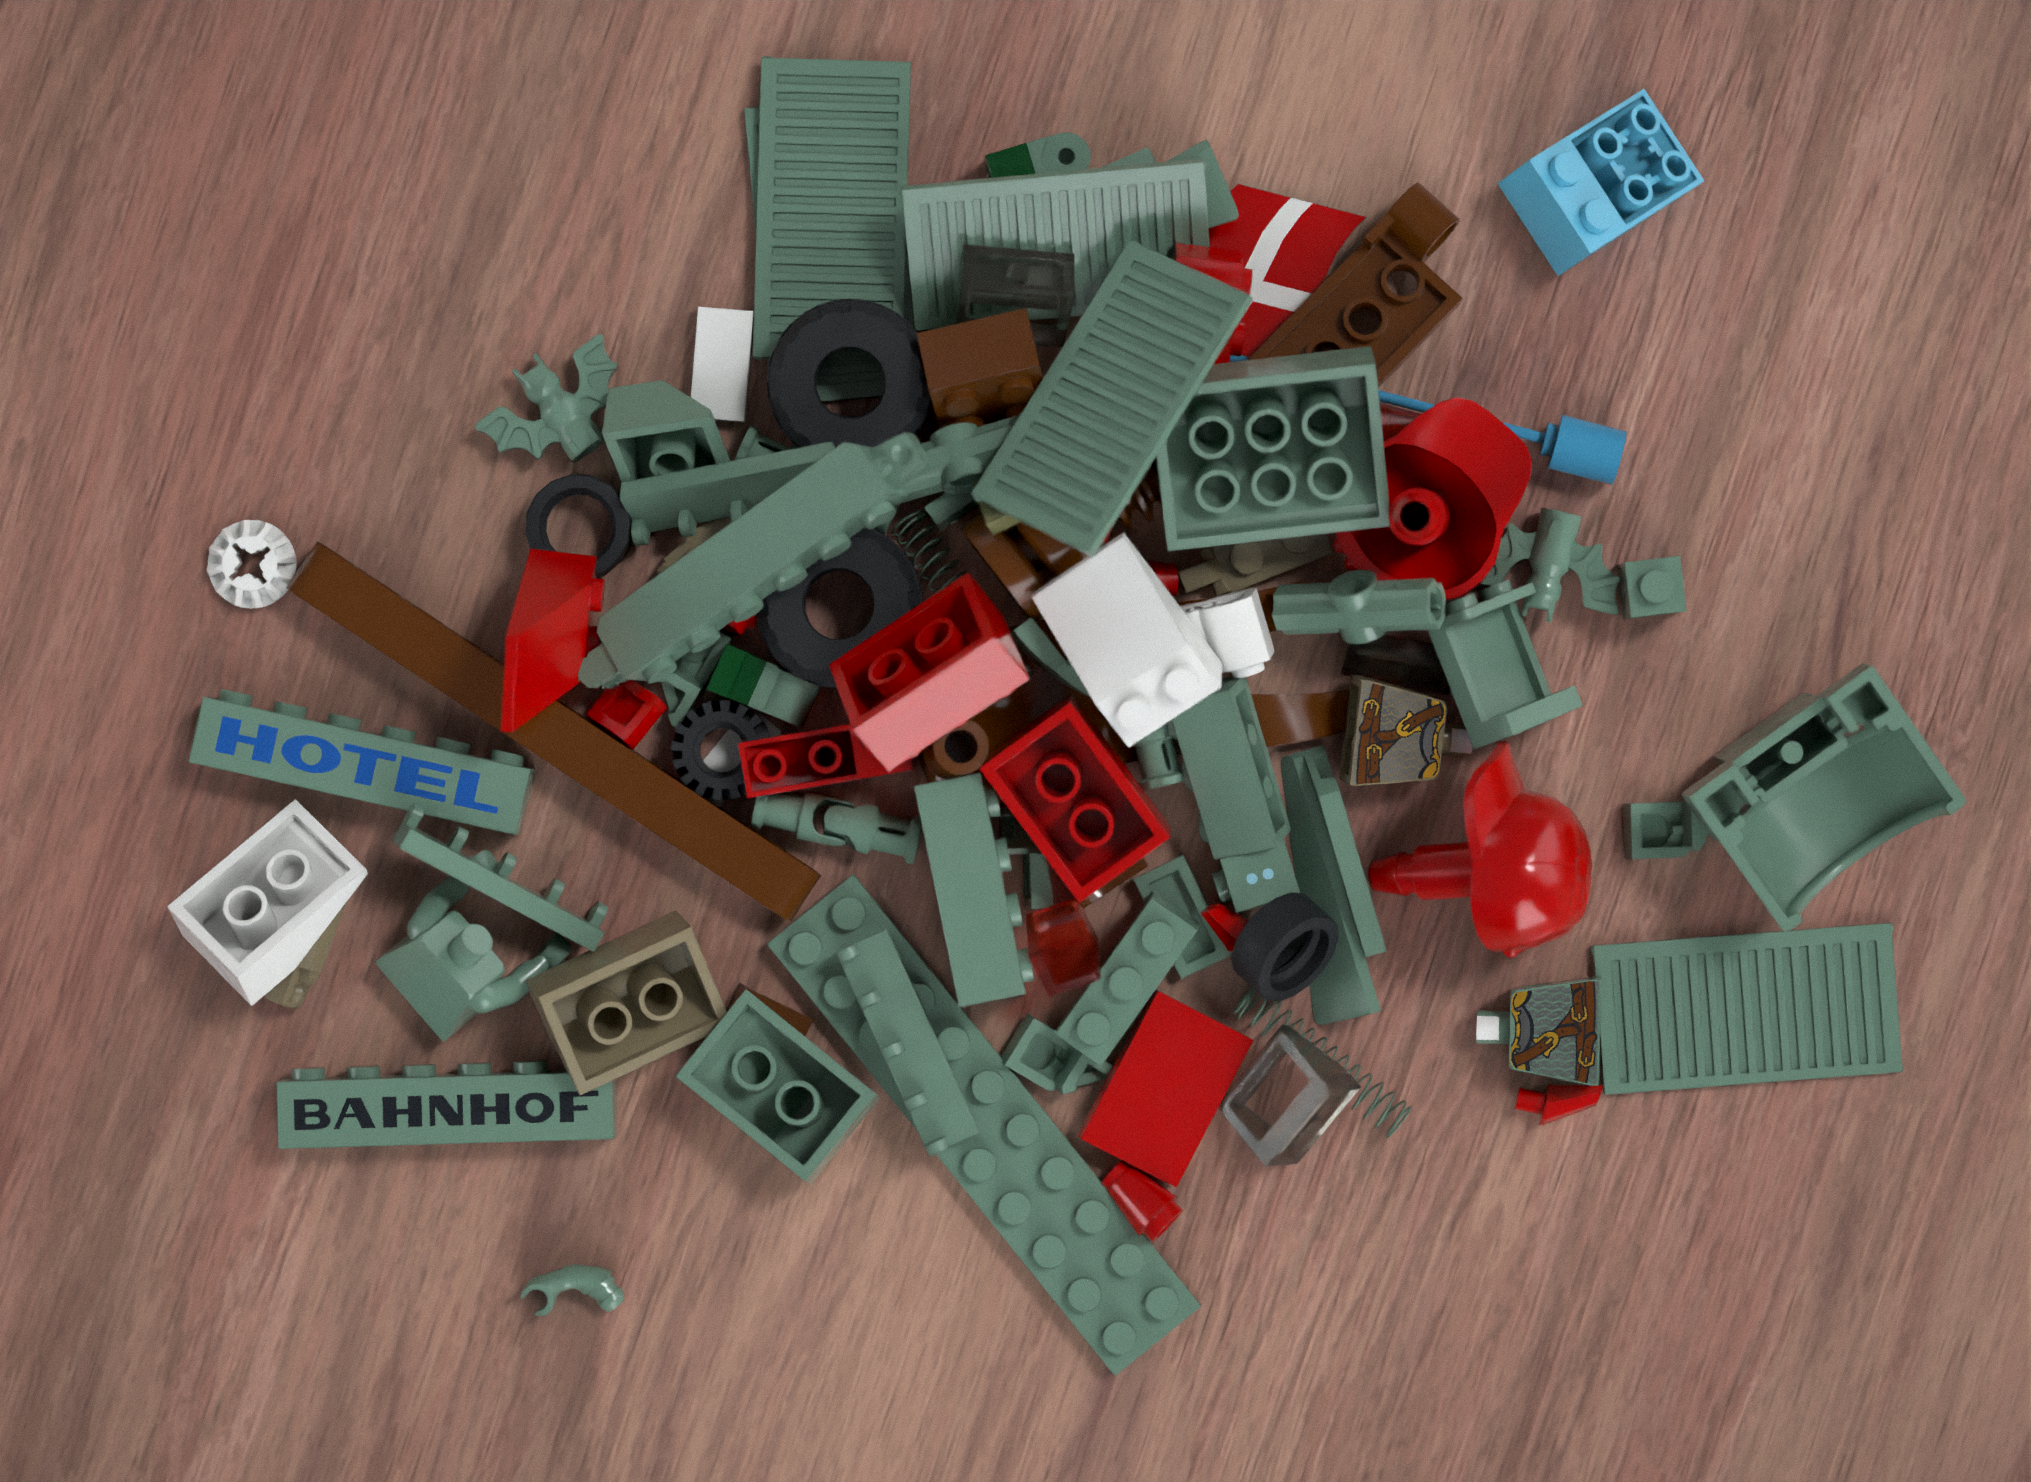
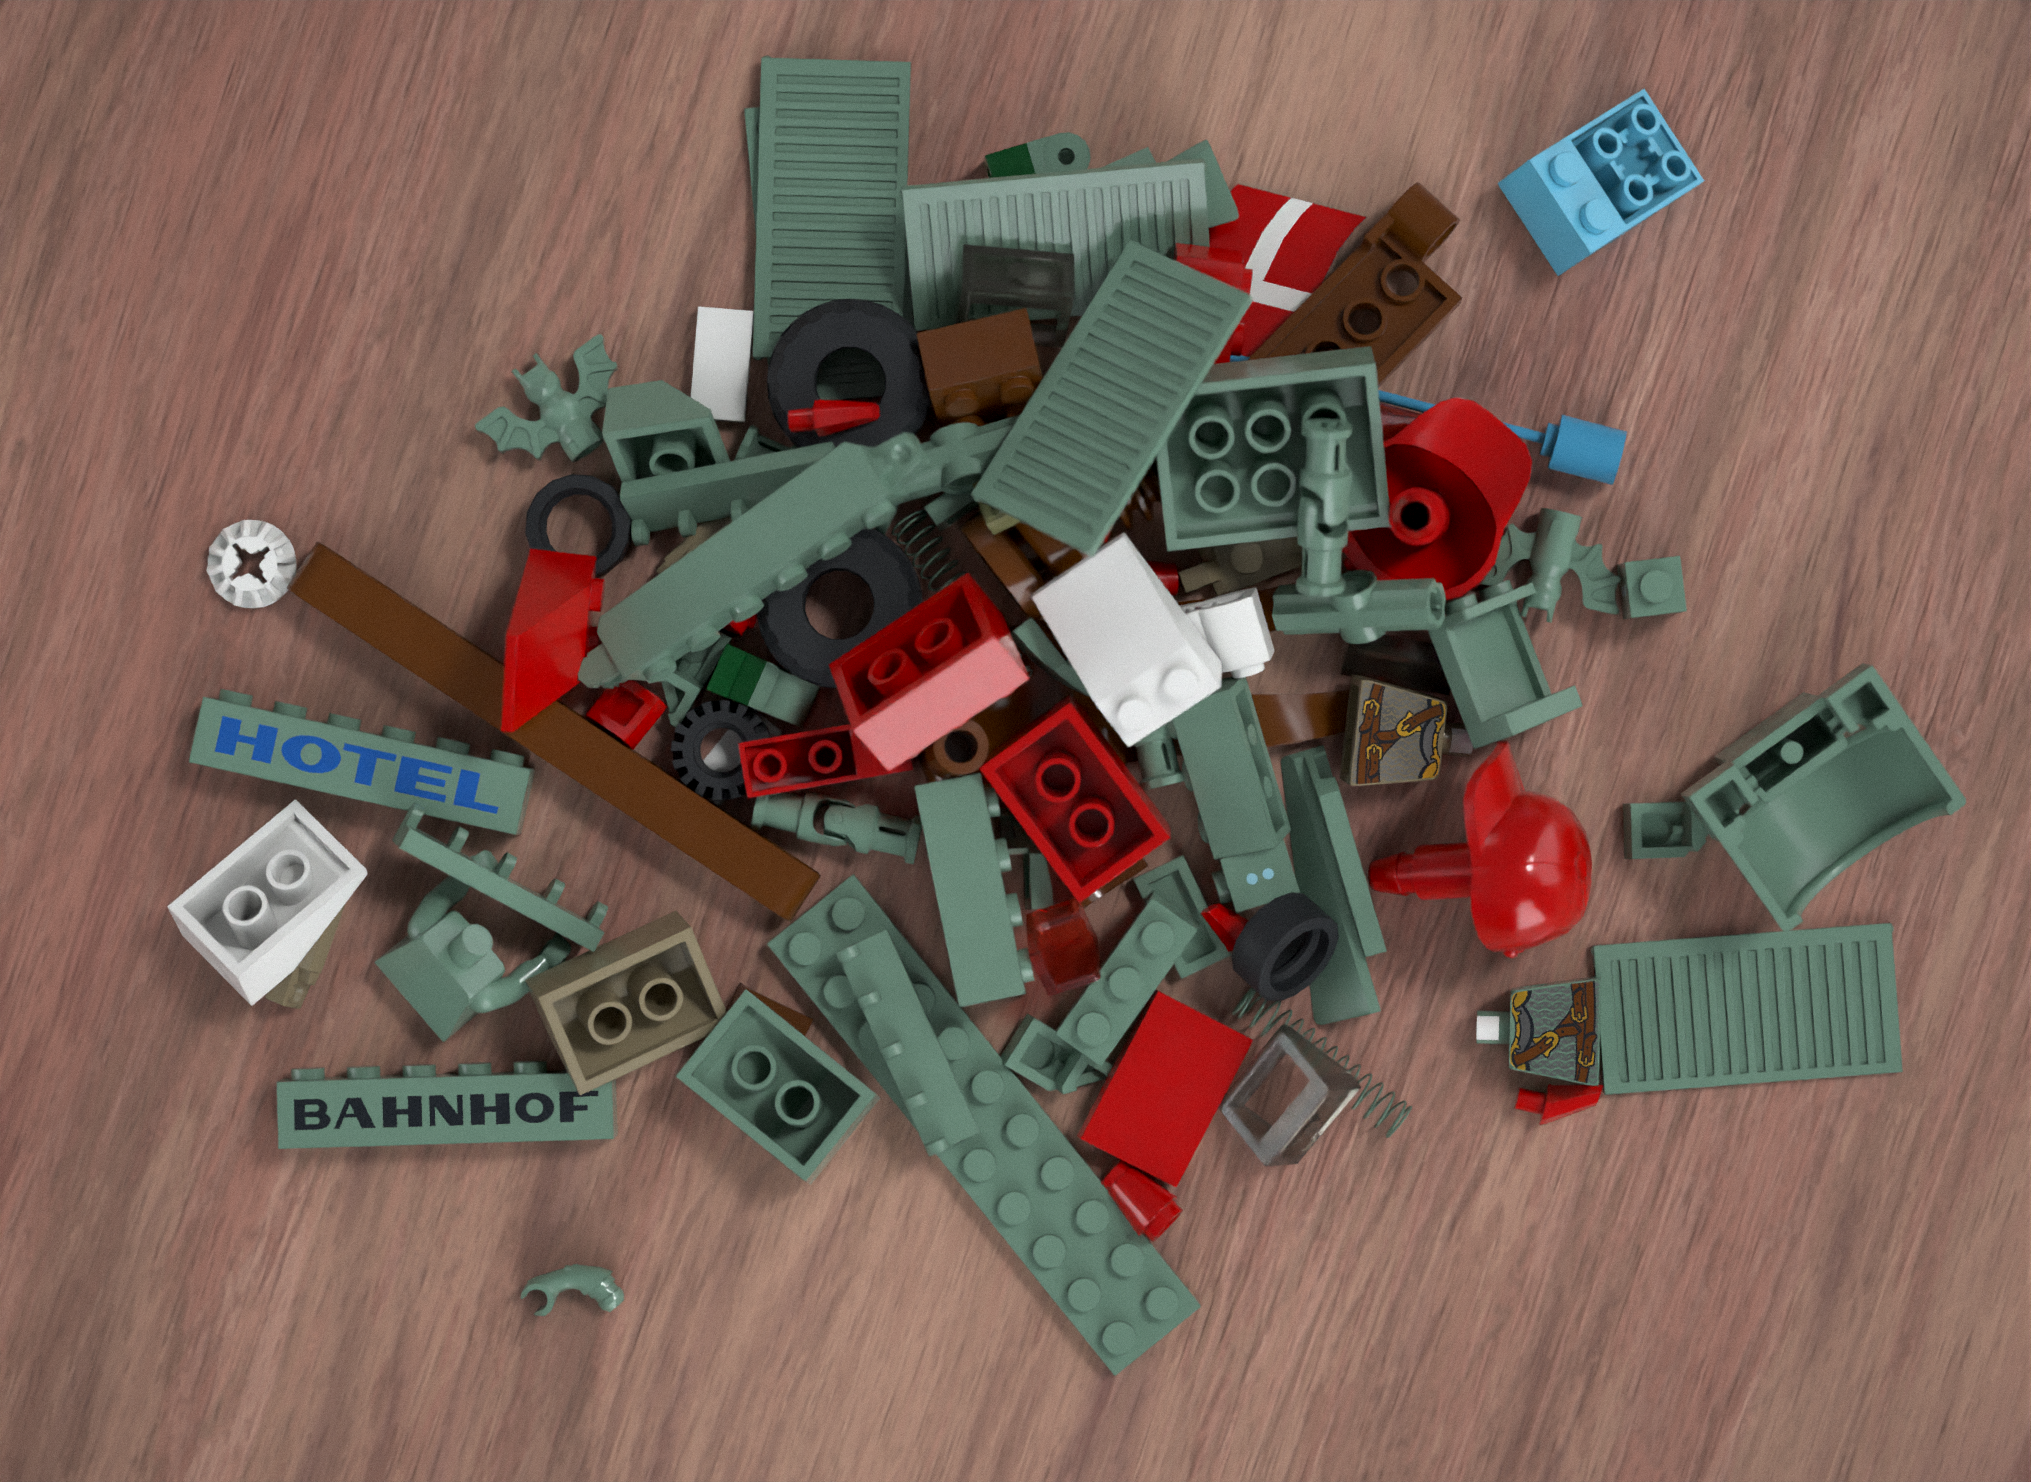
(832, 416): none -> red bar
(1323, 507): none -> sand green piece

